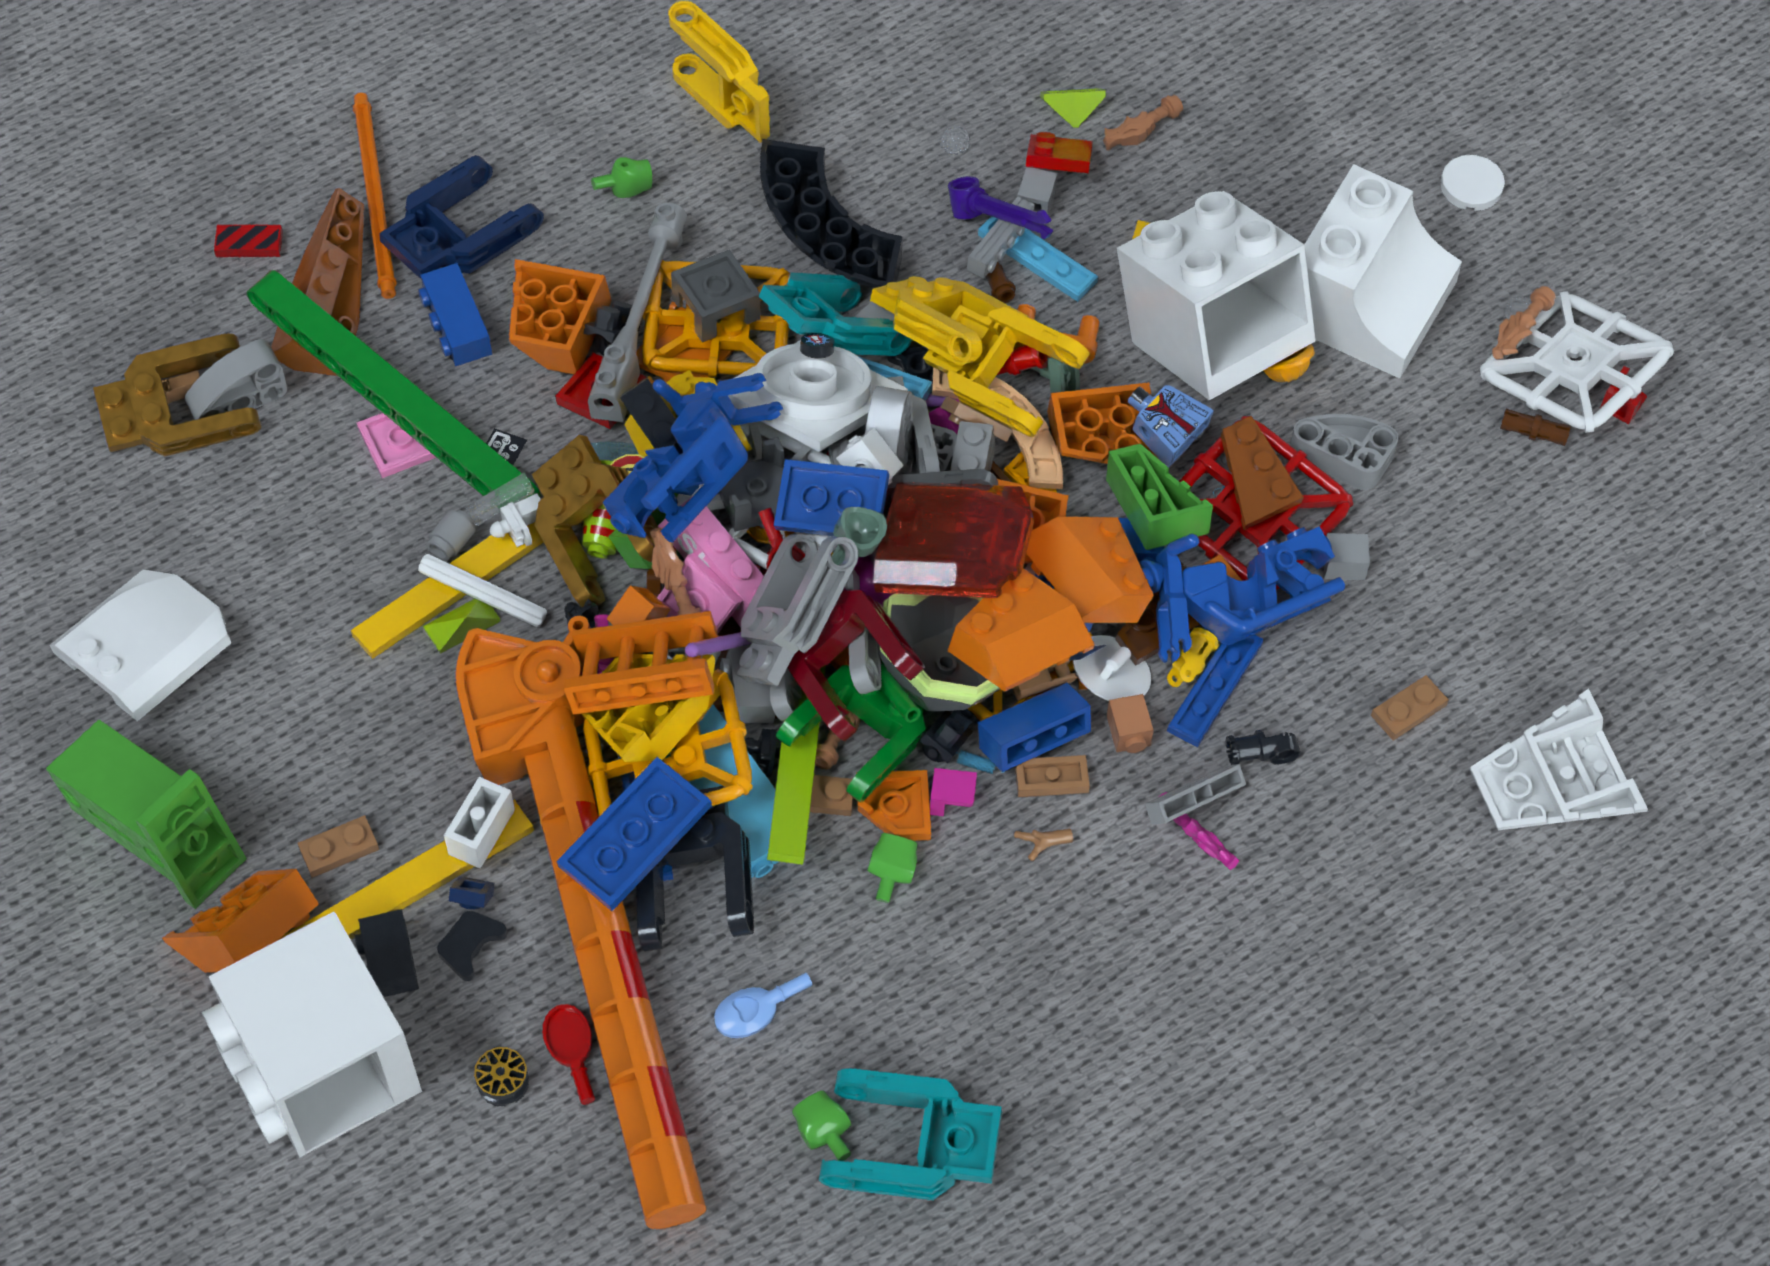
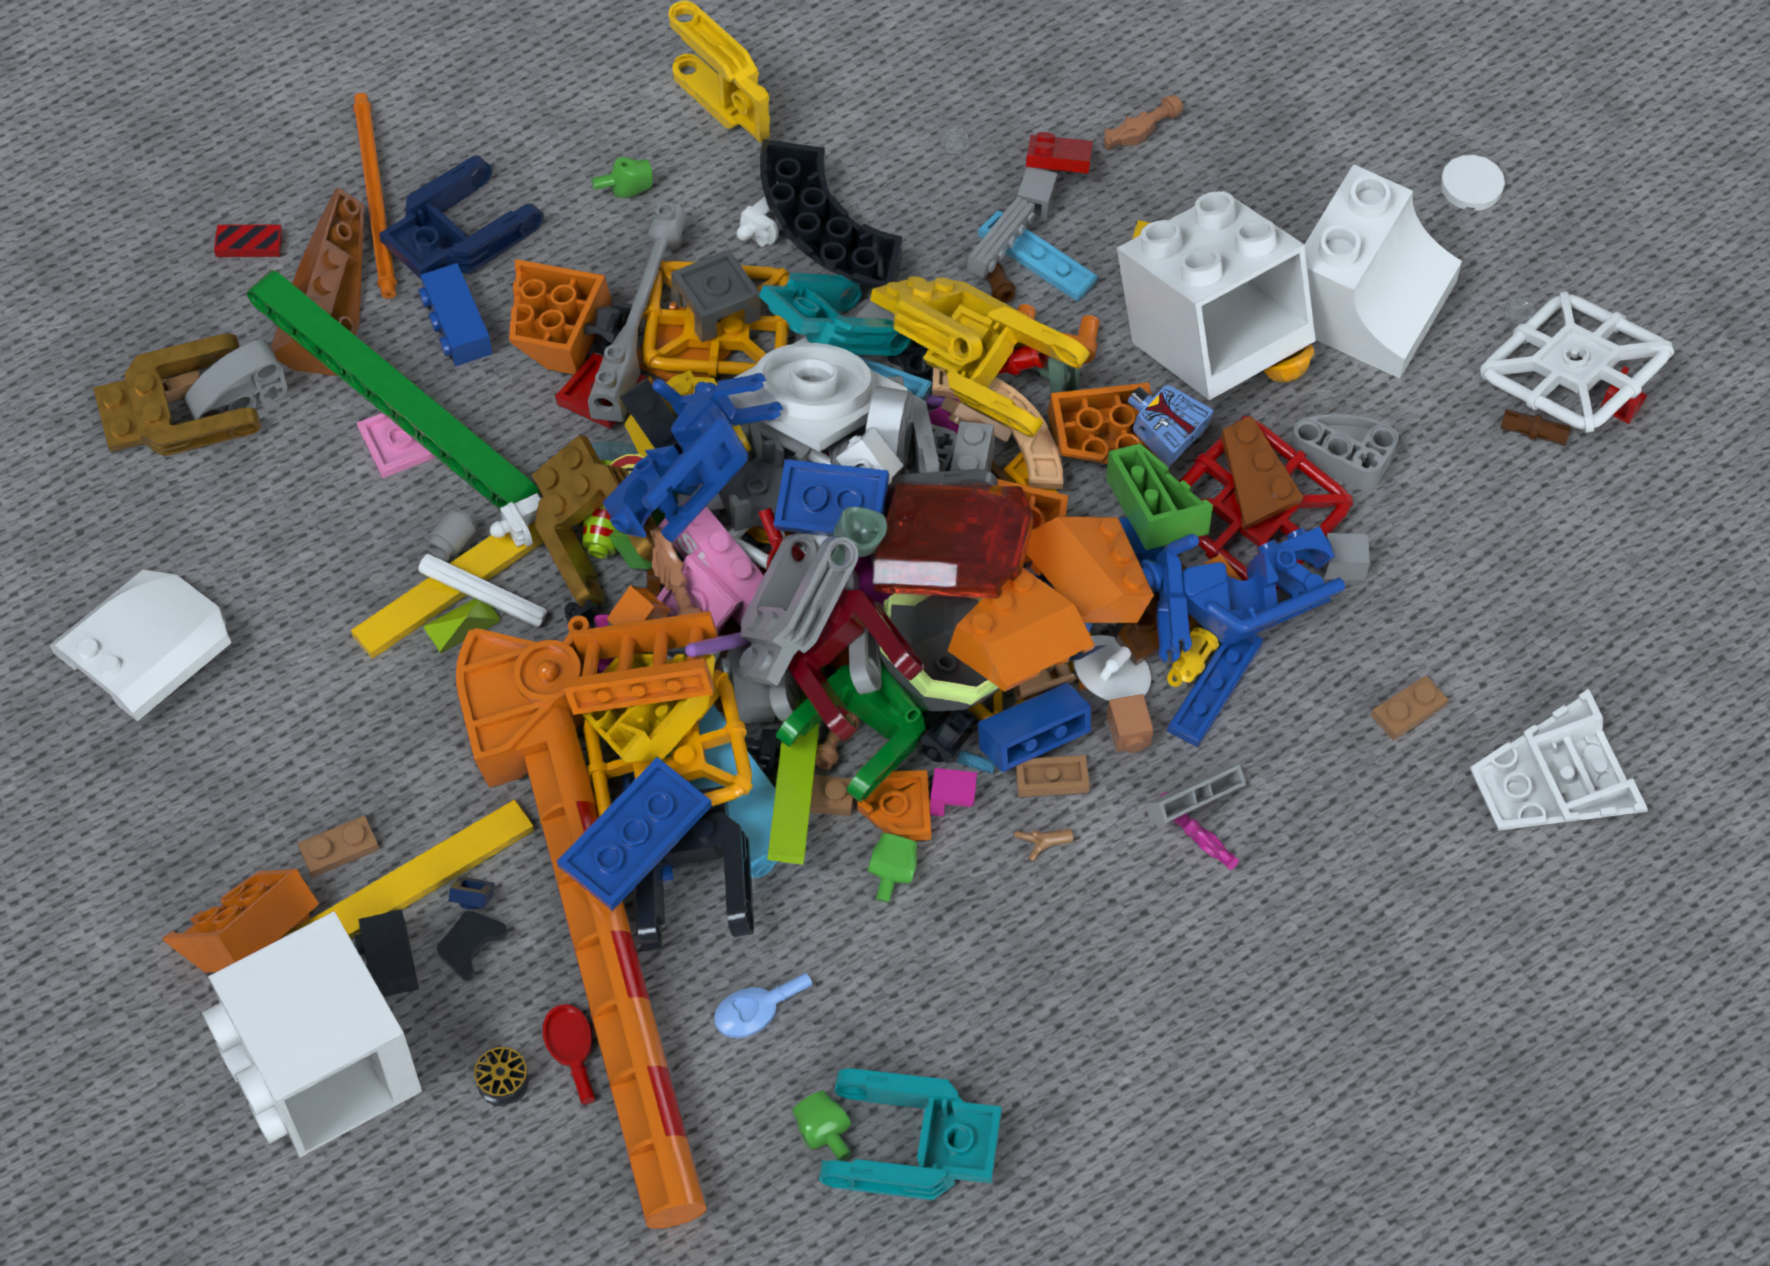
(149, 810): bright green brick -> none
(479, 822): white brick -> none
(490, 504): clear tile -> none
(506, 445): black sticker -> none
(758, 224): none -> white piece
(817, 345): black tile -> none
(971, 200): dark purple piece -> none
(1074, 104): lime slope -> none
(1277, 748): black connector -> none
(1519, 326): nougat piece -> none

